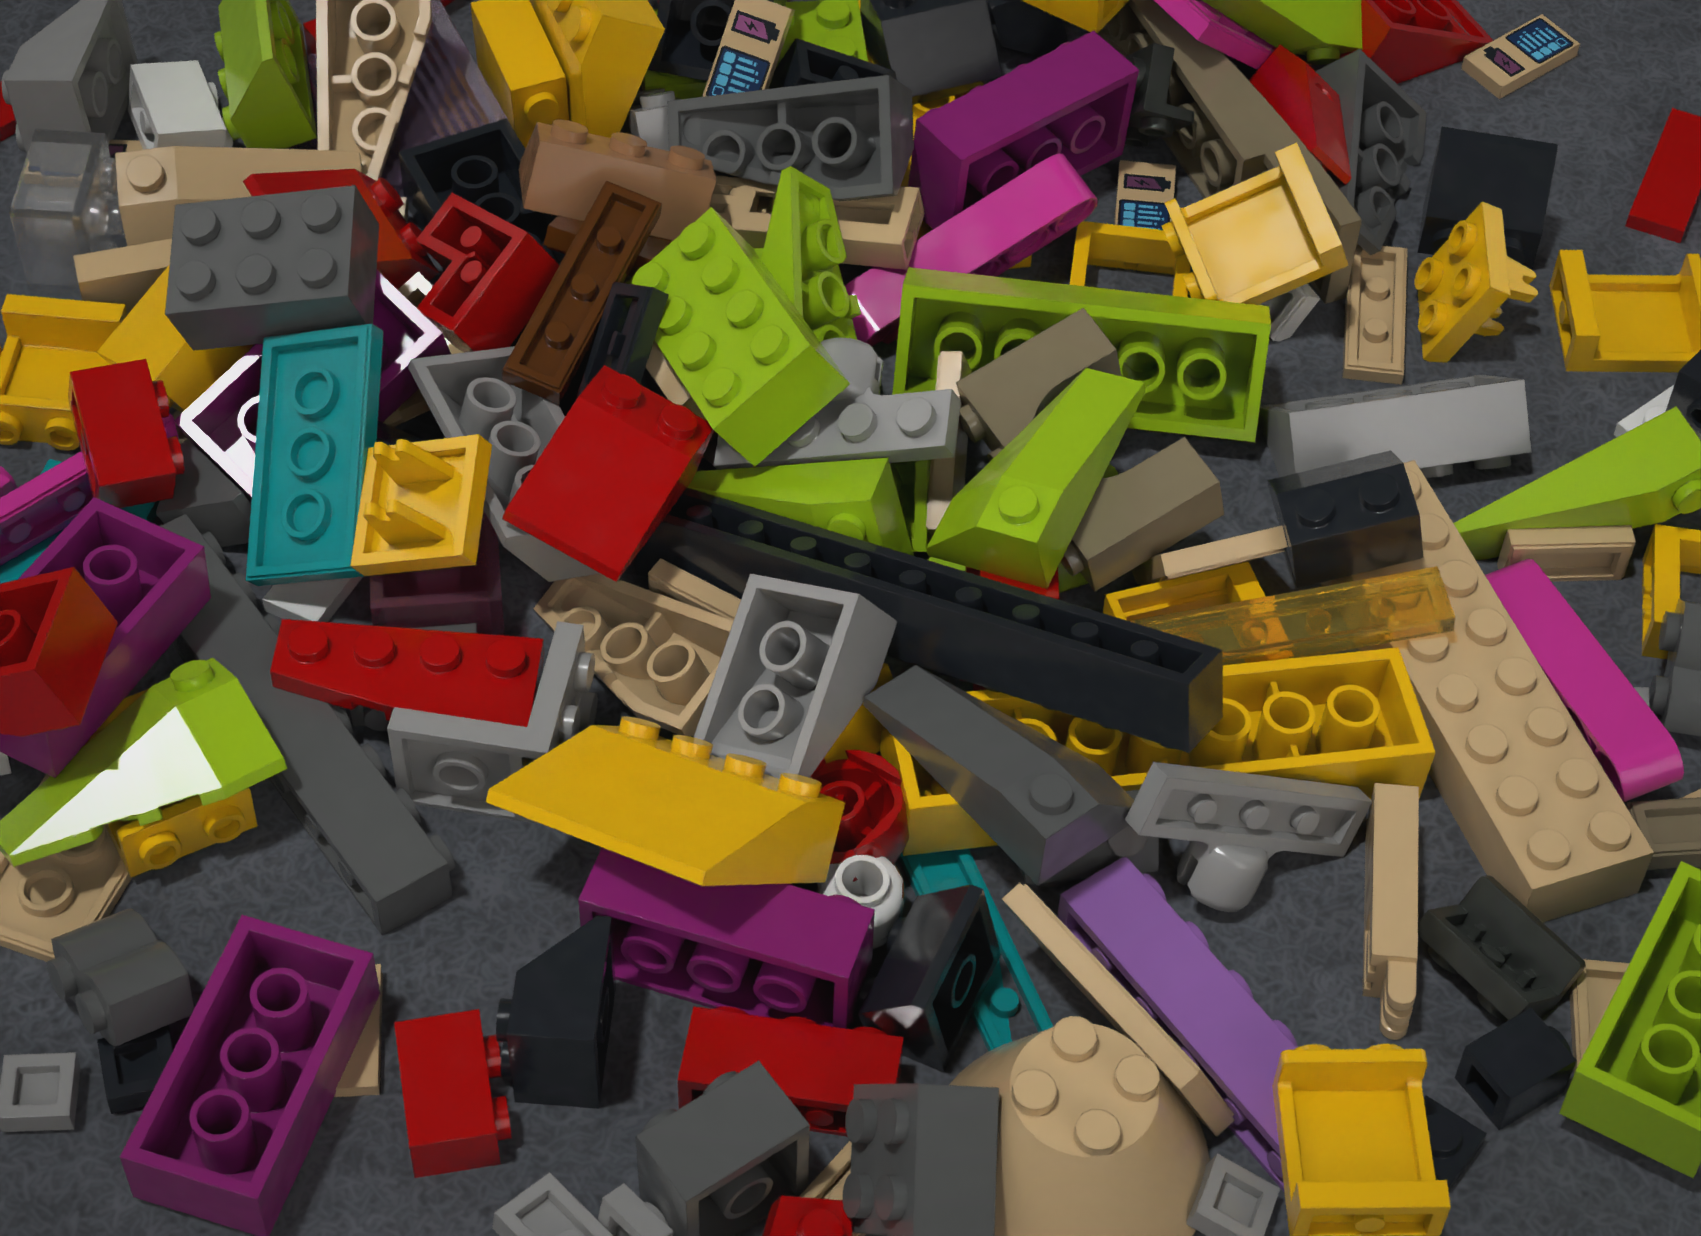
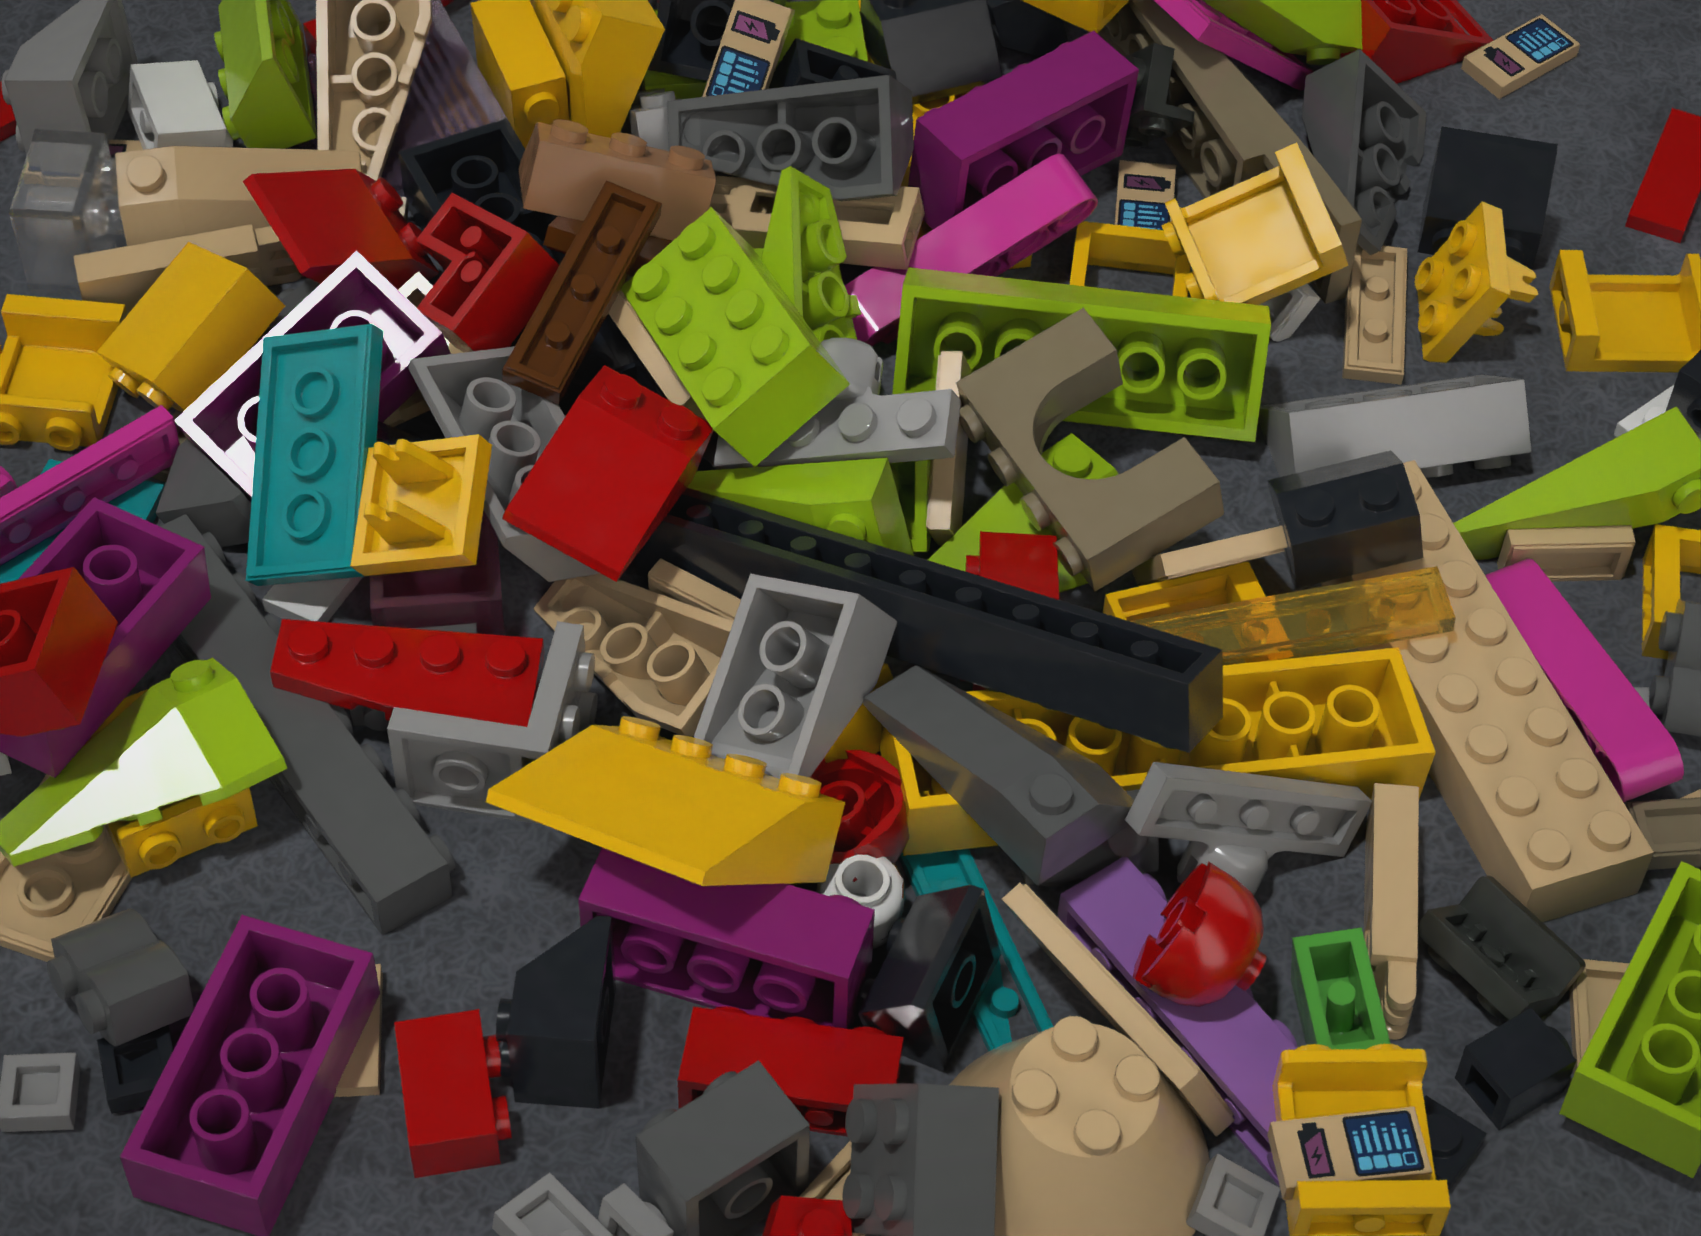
(123, 433): red brick -> none
(271, 266): dark grey brick -> none
(626, 331): black tile -> none
(1036, 490): lime wedge -> none
(1205, 941): none -> red cylinder
(1307, 107): red slope -> none
(1337, 991): none -> bright green slope
(1349, 1148): none -> tile

